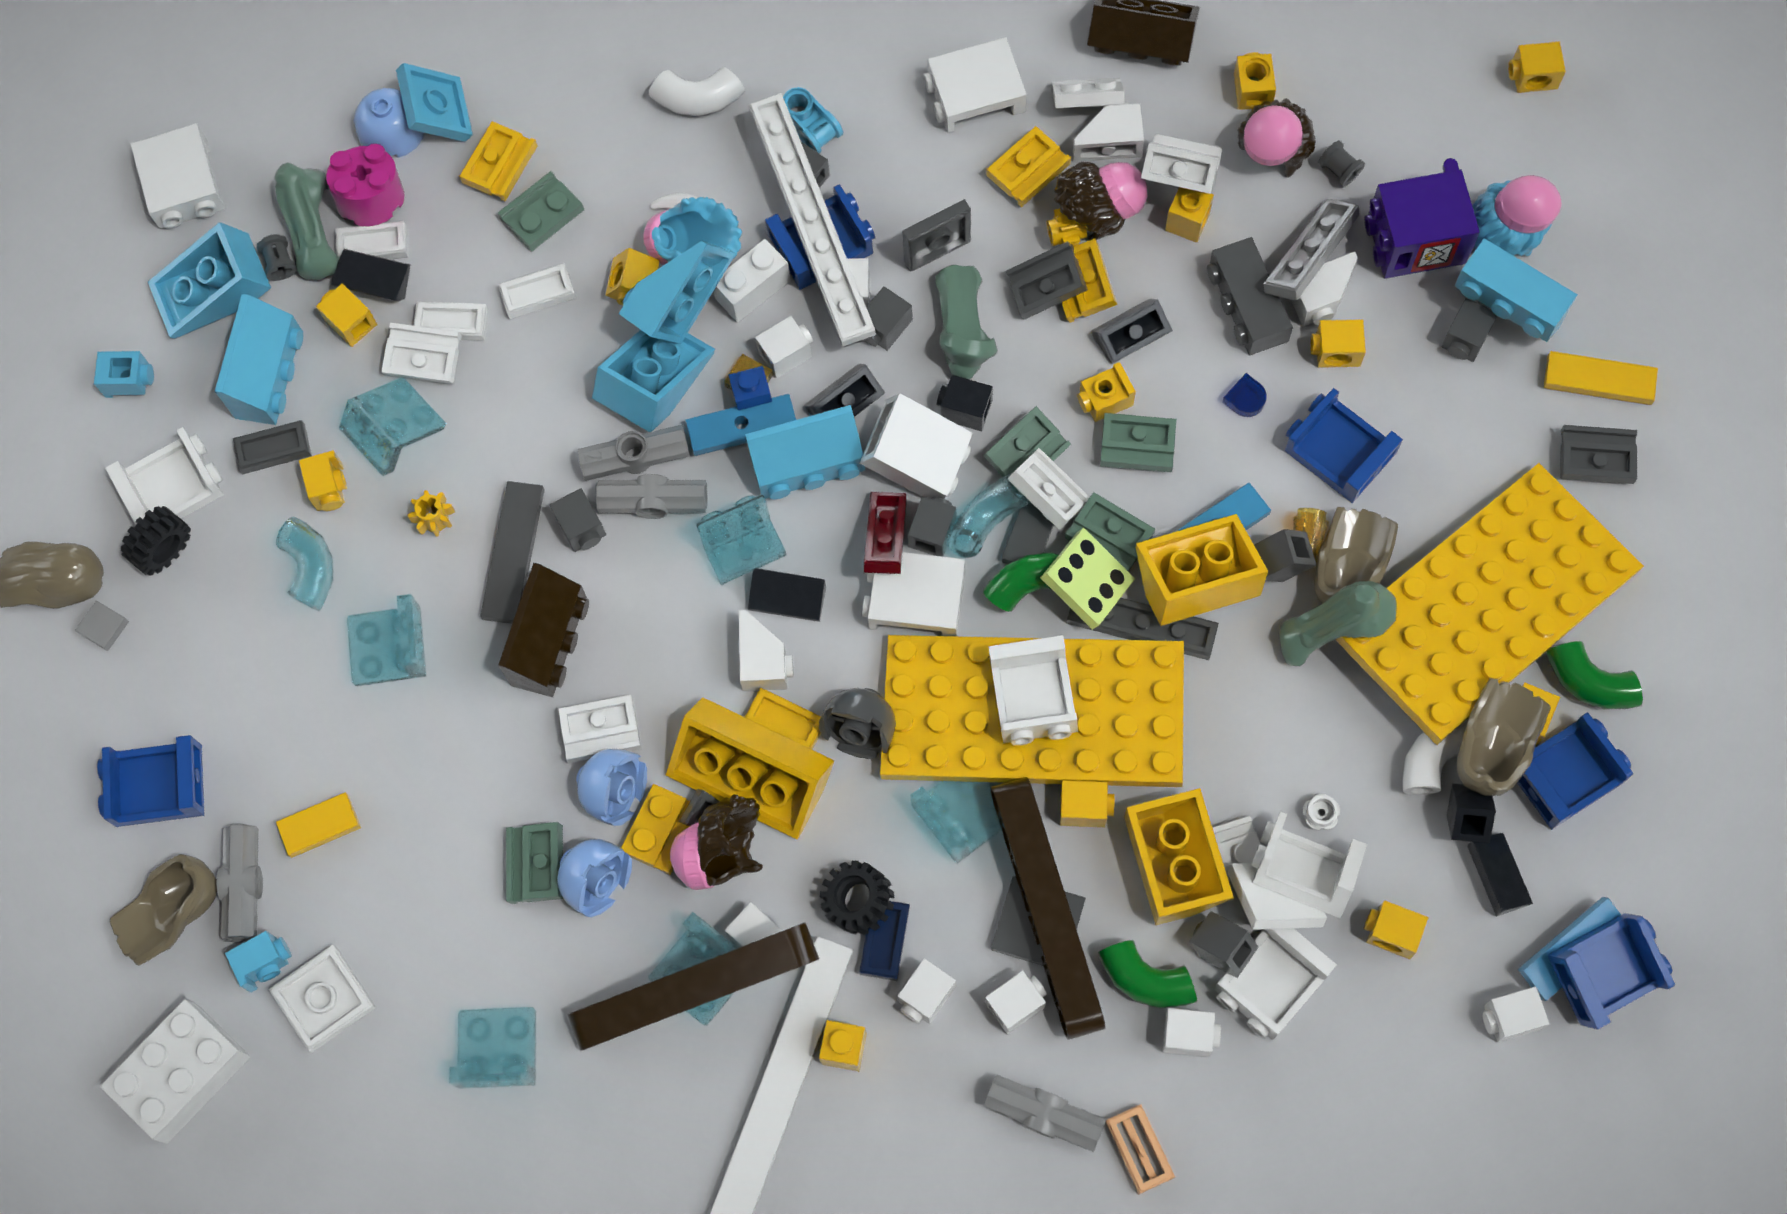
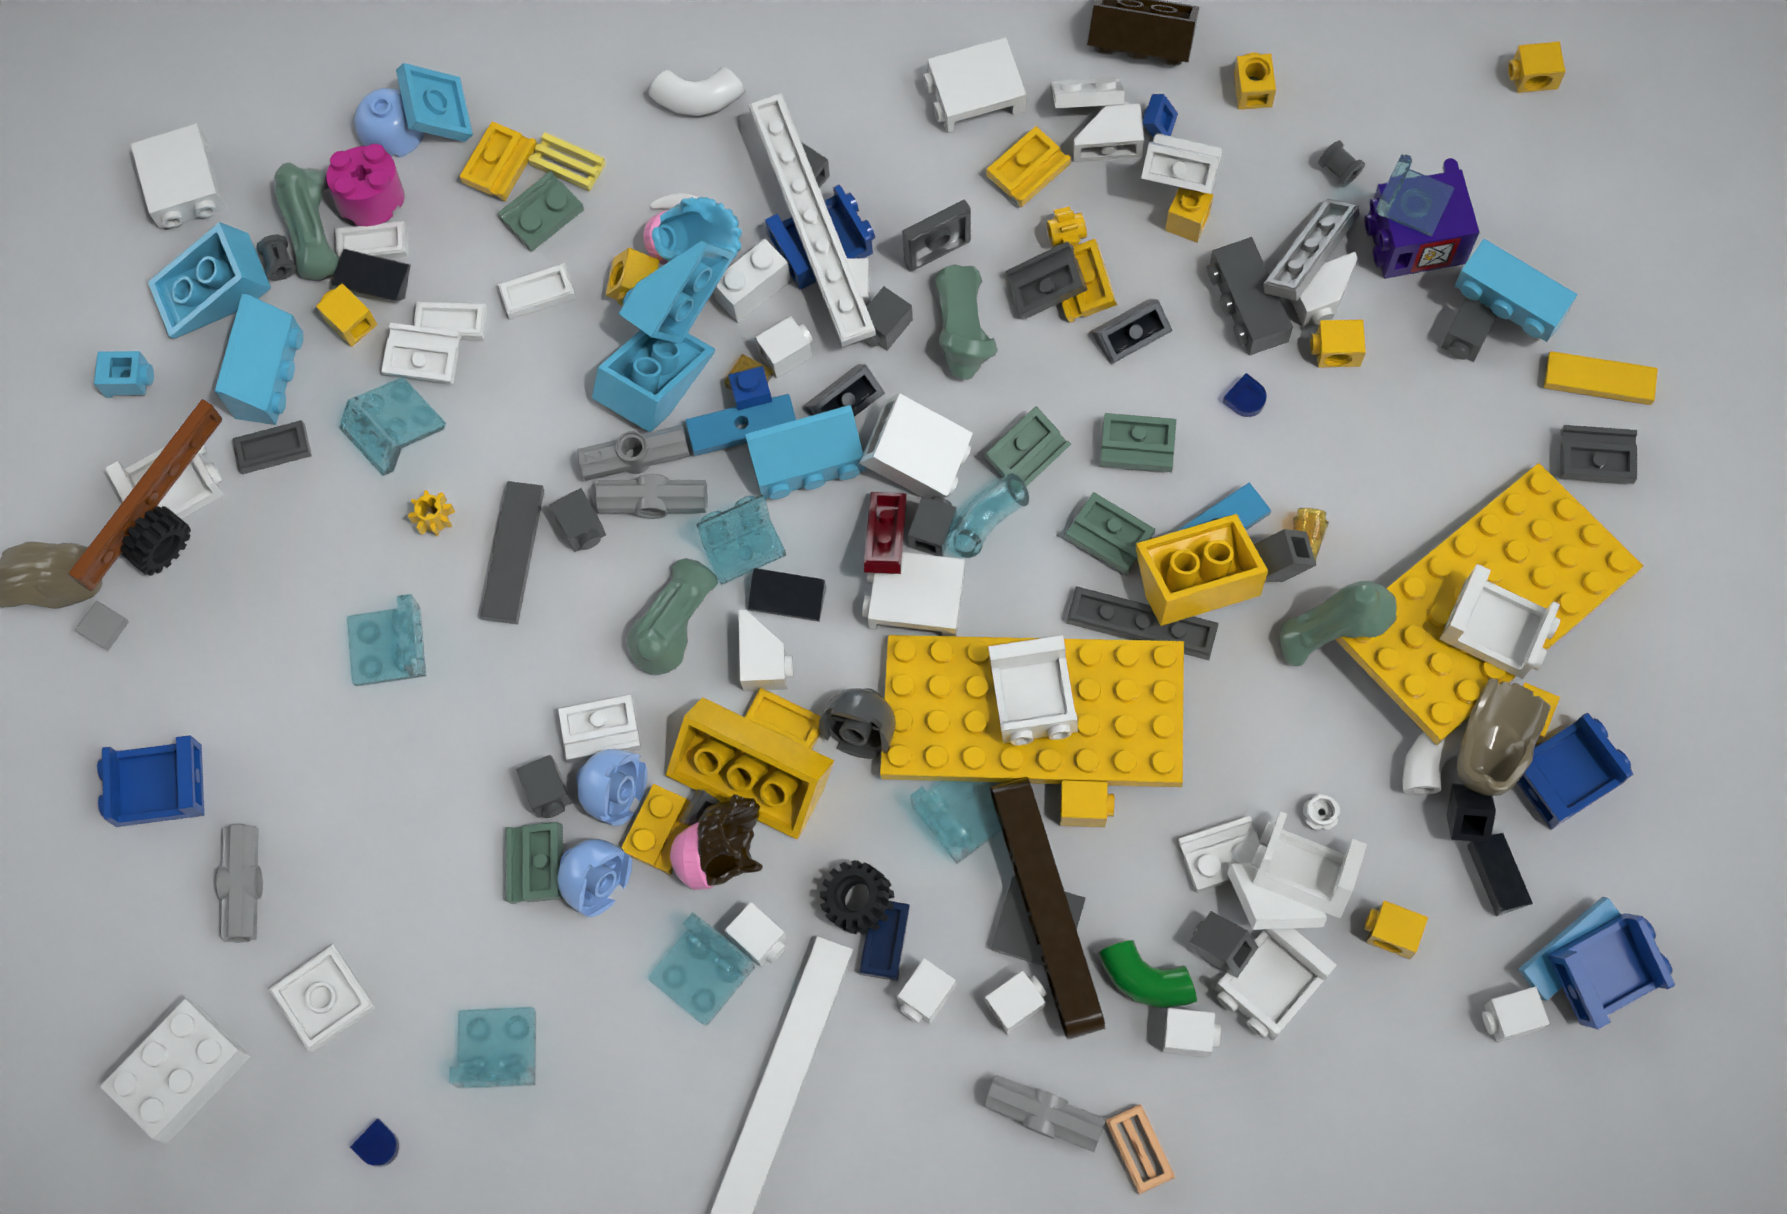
(146, 494): none -> dark orange tile
(169, 902): dark tan hair -> none
(258, 959): medium azure brick -> none
(312, 560): clear light blue cylinder -> none
(318, 825): yellow tile -> none
(324, 480): yellow brick -> none
(377, 1145): none -> clear blue tile
(543, 631): dark brown slope -> none
(544, 787): none -> dark grey brick
(571, 150): none -> light yellow tile
(660, 635): none -> sand green hair
(693, 986): dark brown beam -> none
(814, 124): medium azure piece -> none
(842, 1045): yellow brick -> none
(965, 402): black brick -> none
(1018, 580): green cylinder -> none
(1028, 534): dark grey tile -> none
(1048, 488): white plate -> none
(1087, 578): yellowish green tile -> none
(1101, 196): dark brown hair -> none
(1118, 399): yellow brick -> none
(1159, 115): none -> blue plate
(1177, 856): yellow slope -> none
(1277, 135): bright pink hair -> none
(1340, 446): blue panel -> none
(1354, 551): dark tan hair -> none
(1414, 198): none -> clear light blue piece
(1500, 625): none -> white panel
(1517, 213): hair -> none
(1590, 683): green cylinder -> none

